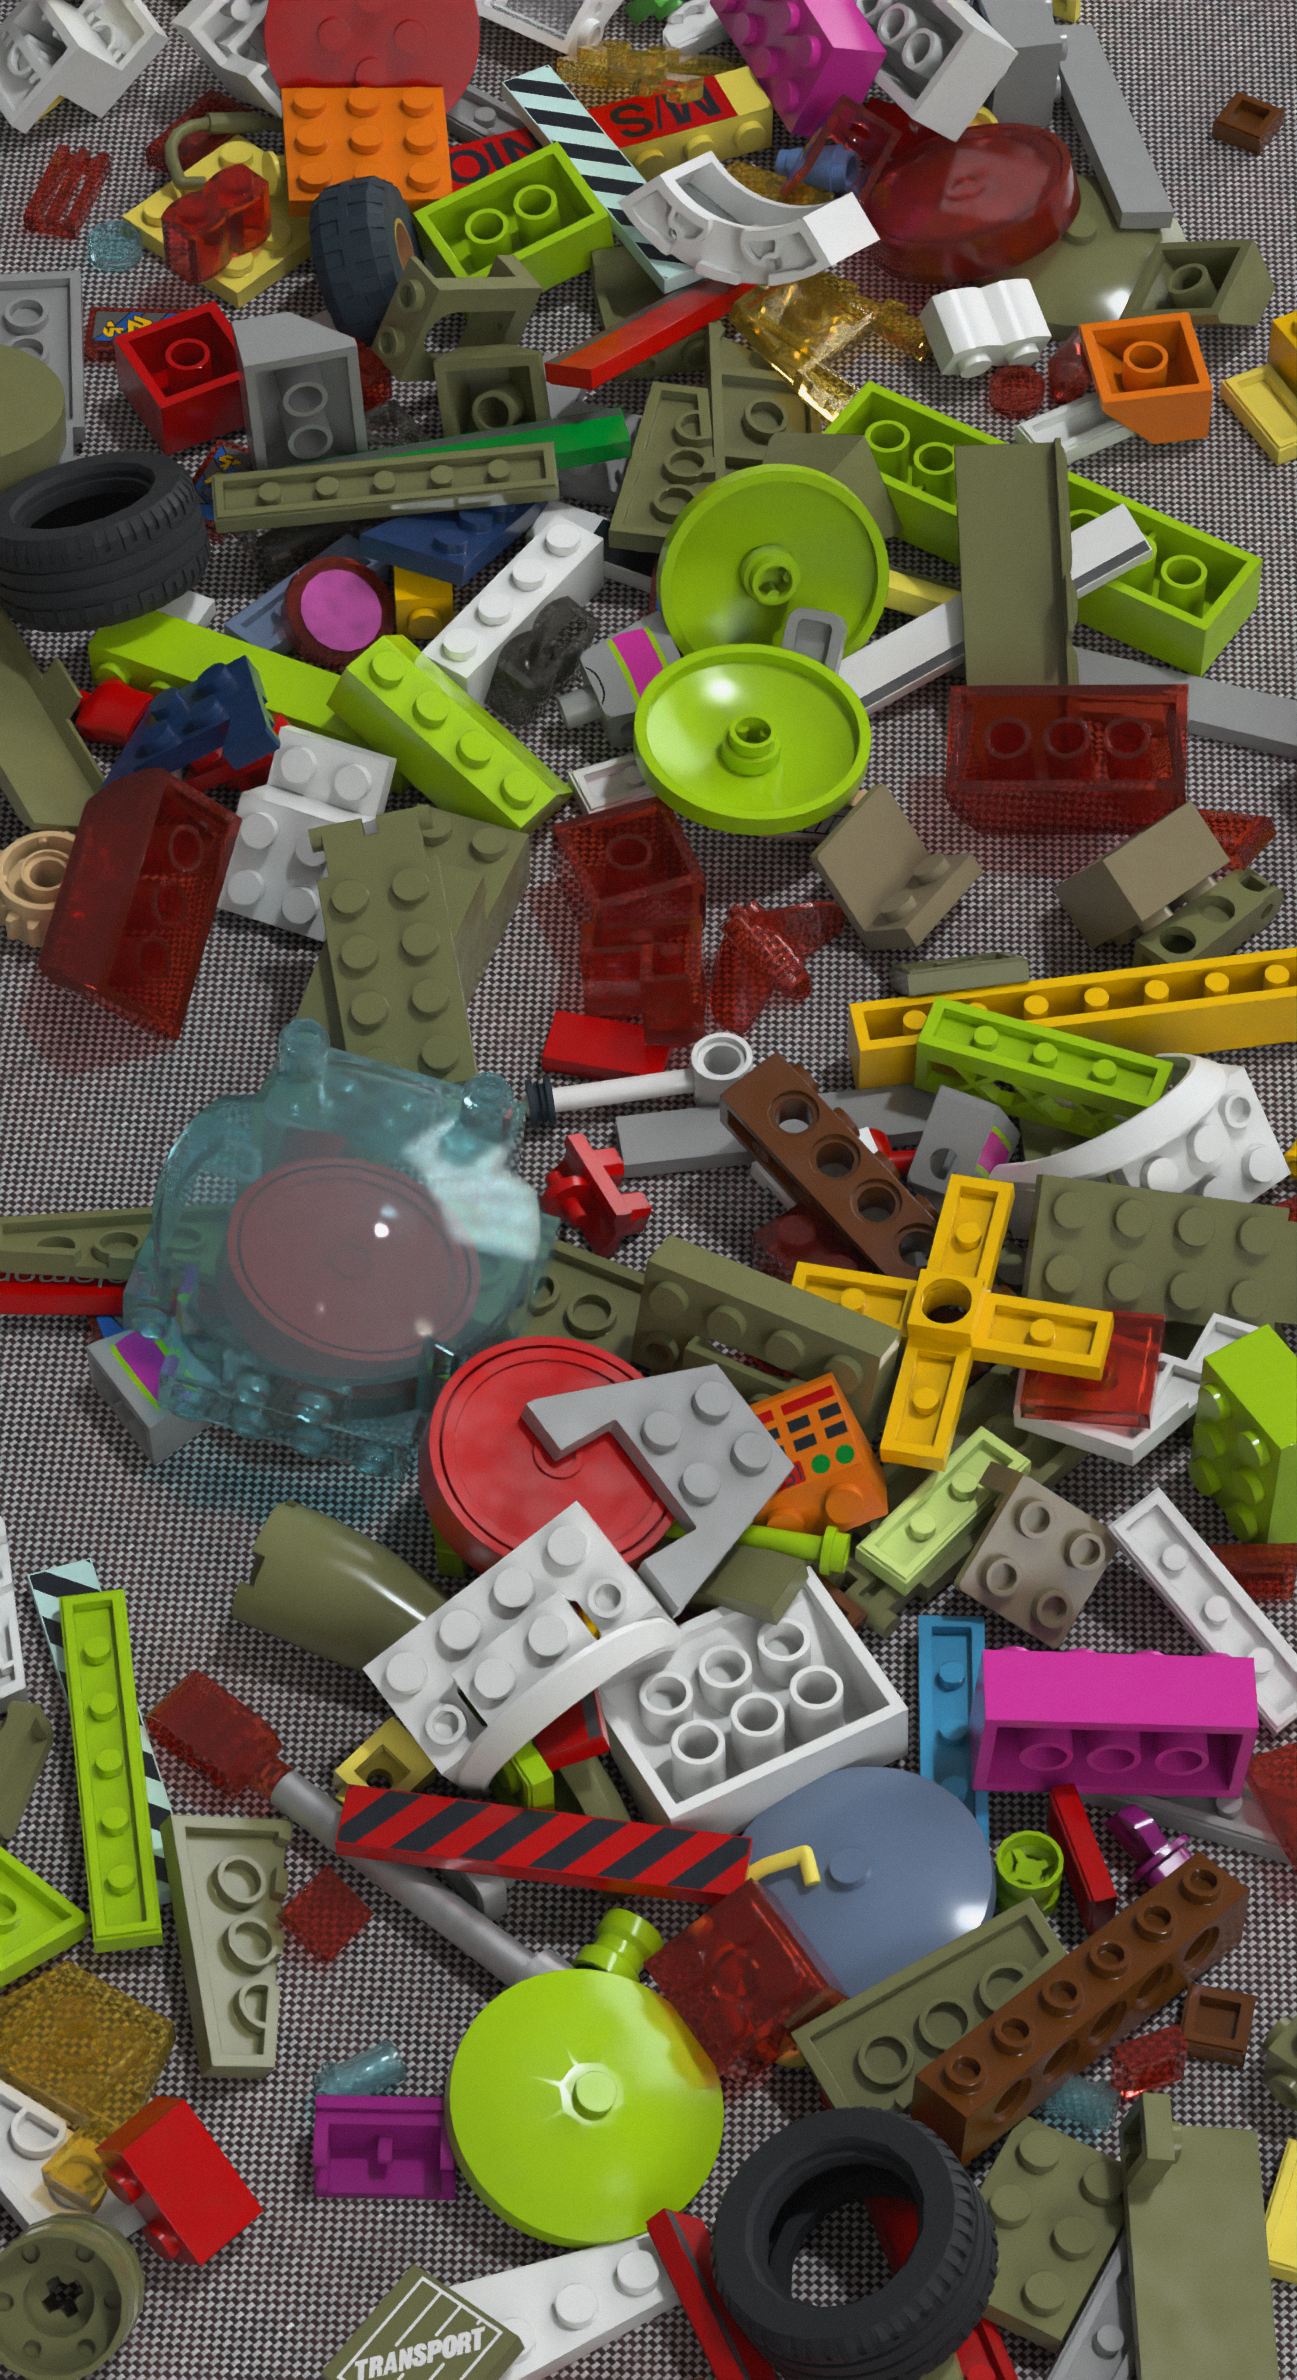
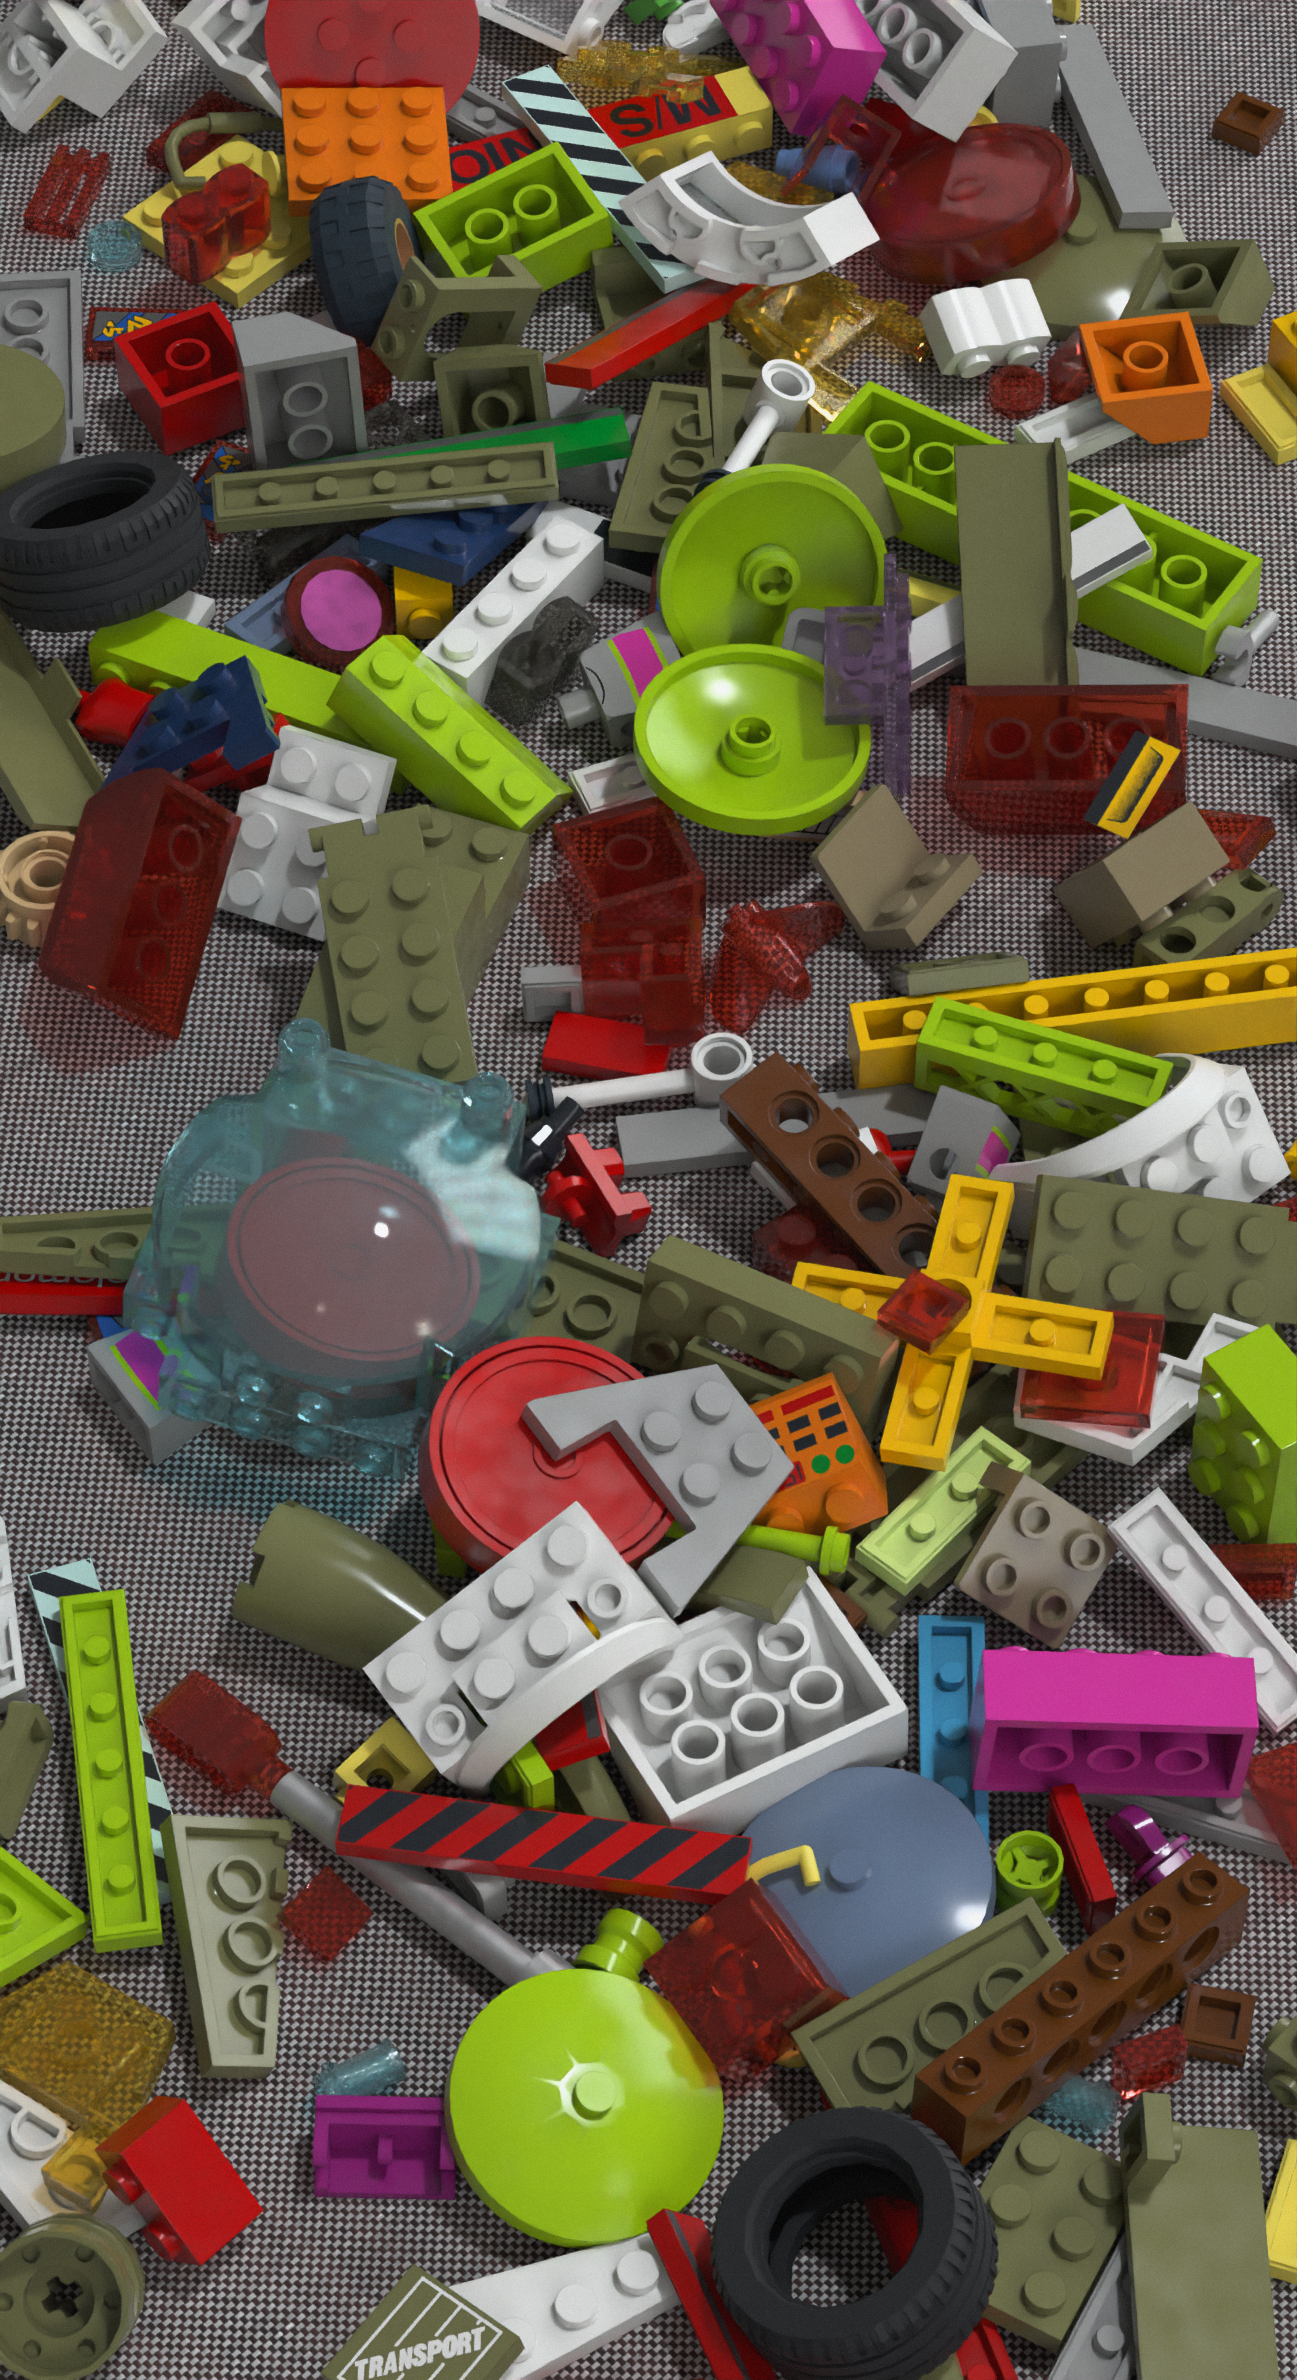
(545, 1138): none -> black piece
(551, 989): none -> light grey tile
(771, 407): none -> white piece
(872, 672): none -> clear purple bracket
(922, 1312): none -> clear red tile
(1131, 784): none -> sticker
(1240, 644): none -> light grey bar

